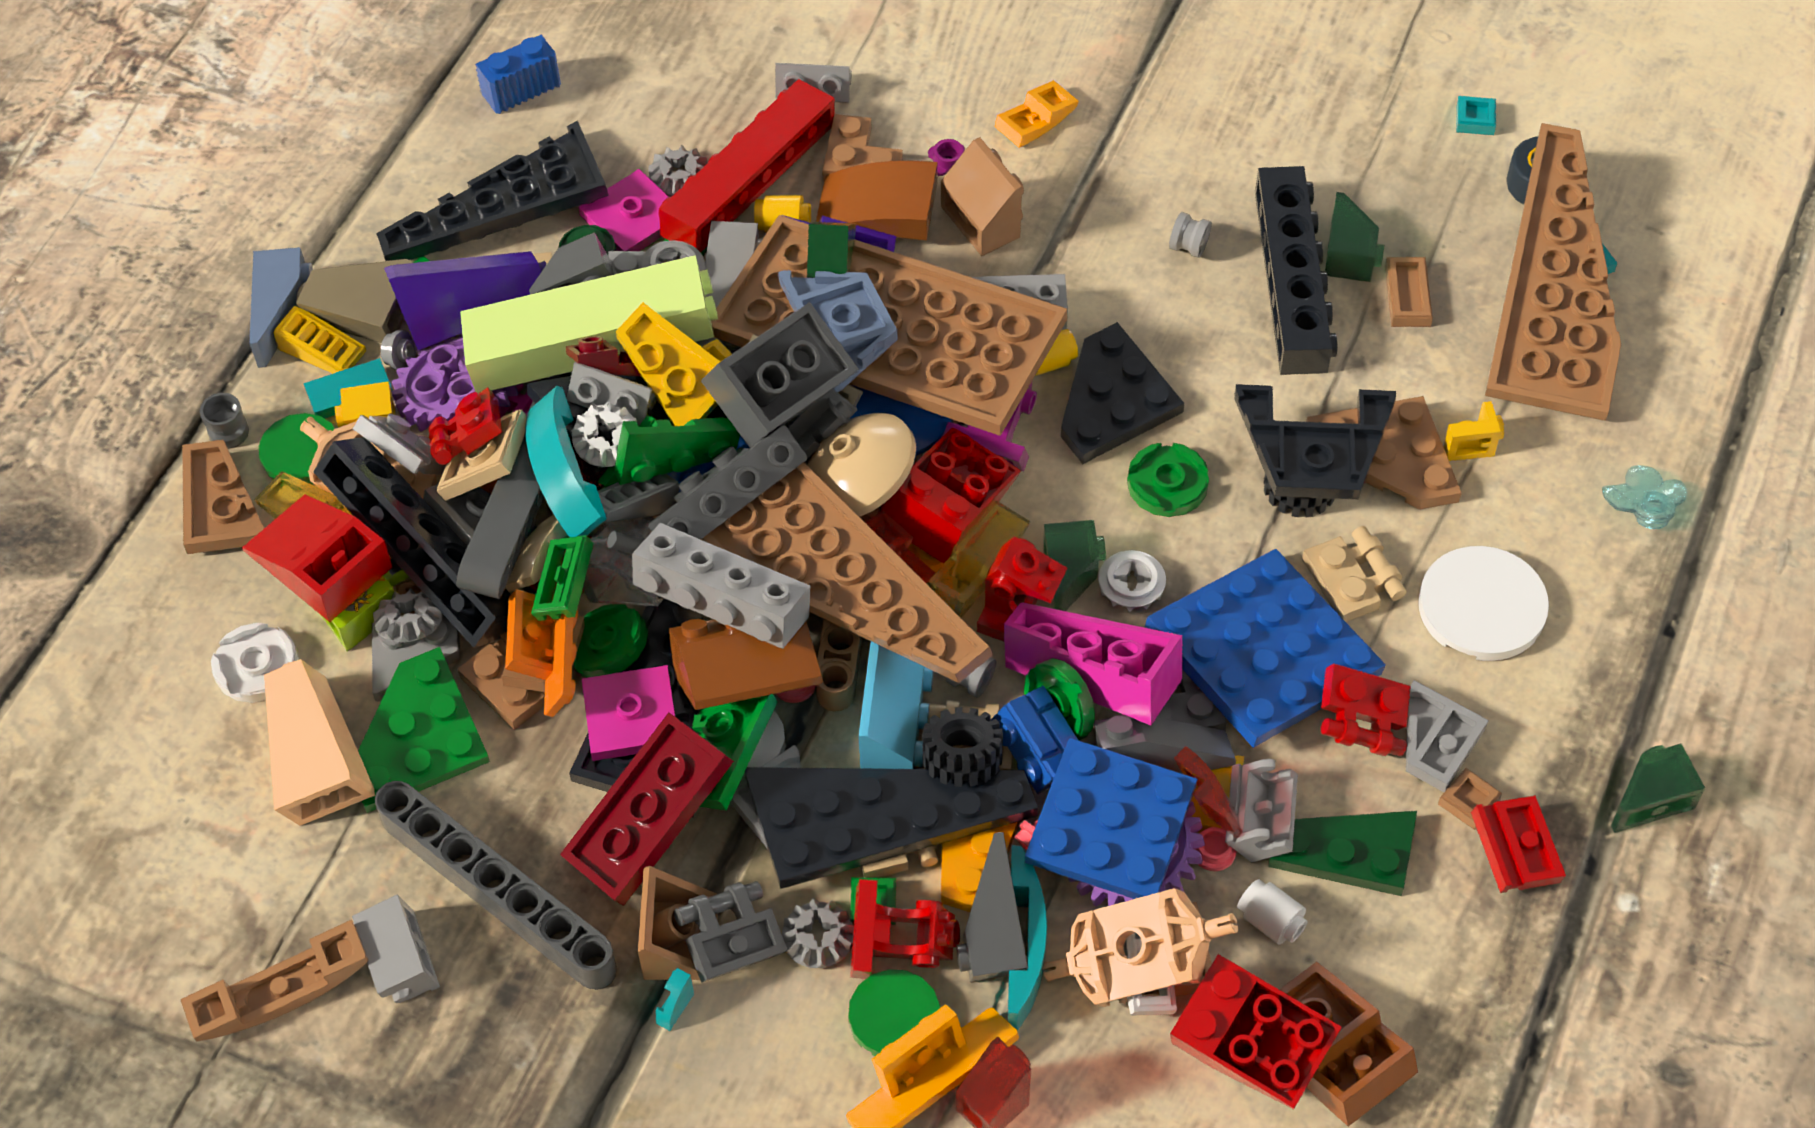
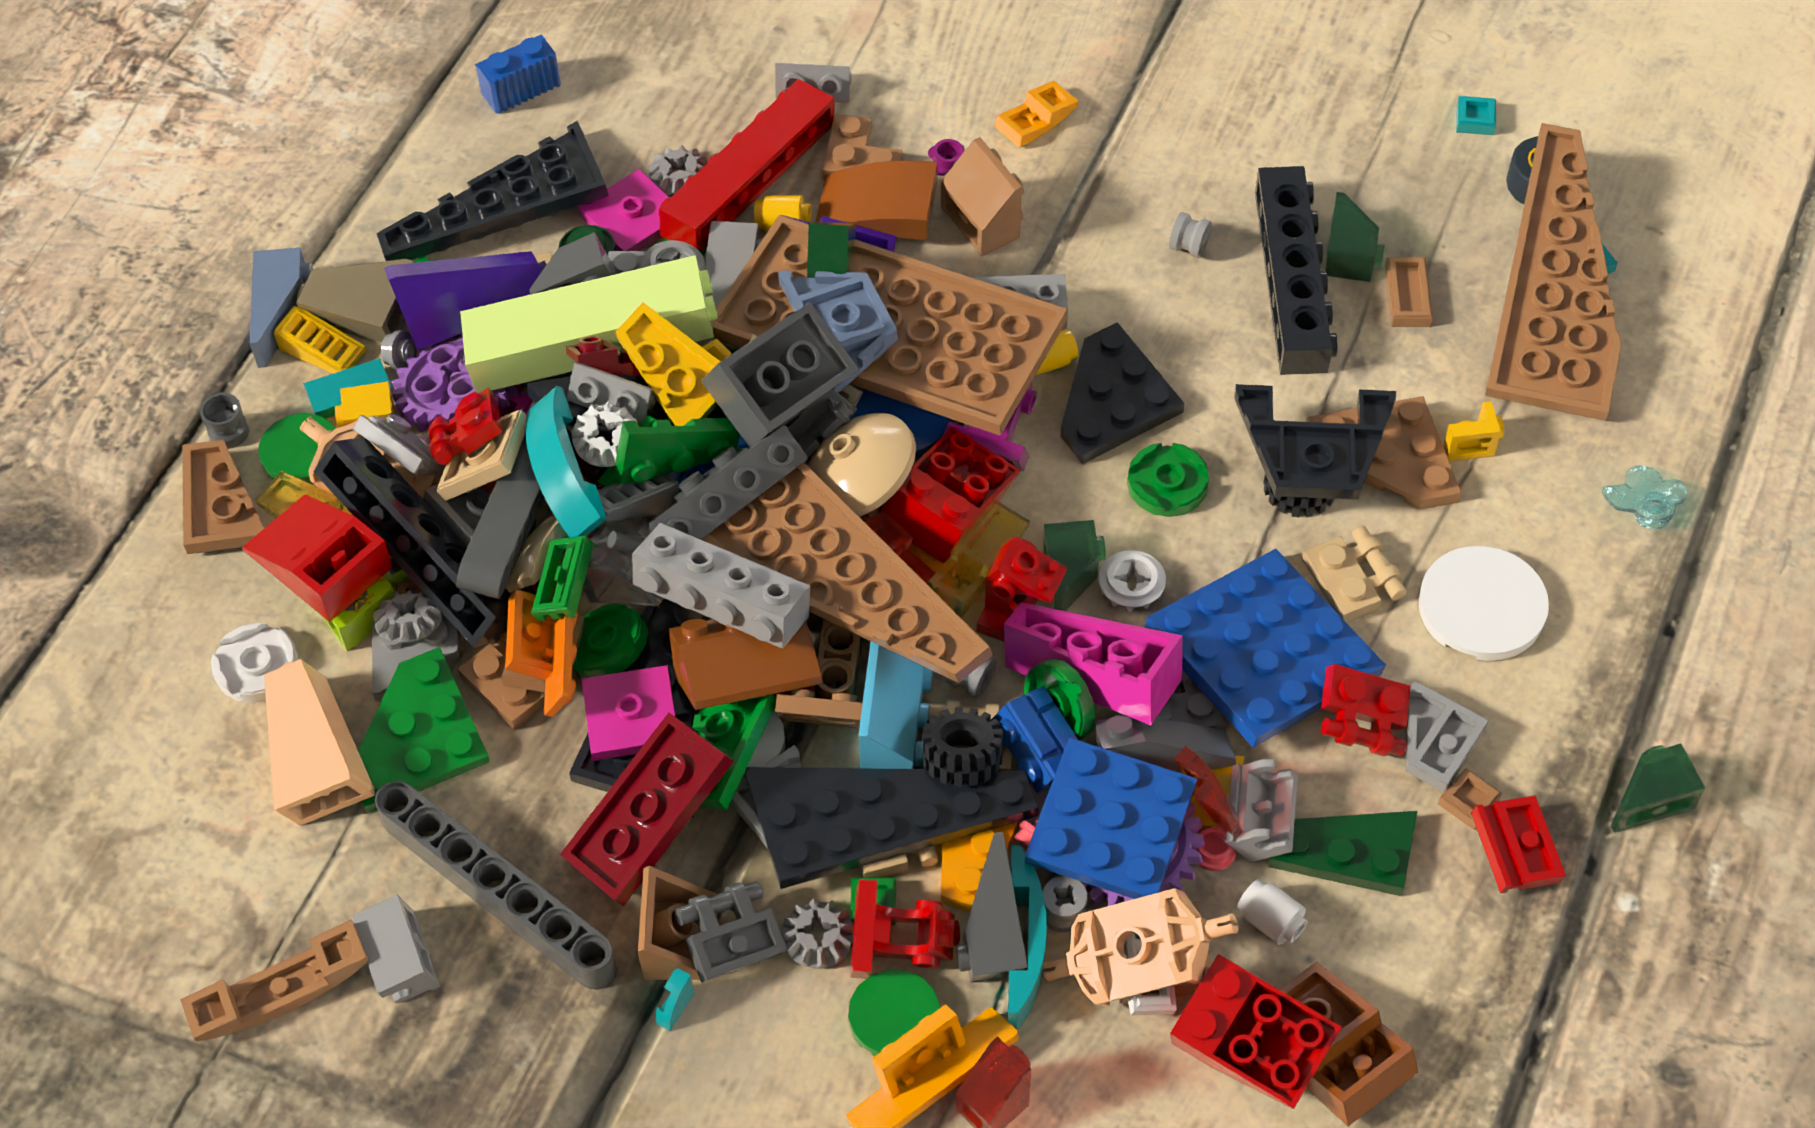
(804, 708): none -> medium nougat plate
(1063, 914): none -> light grey wheel

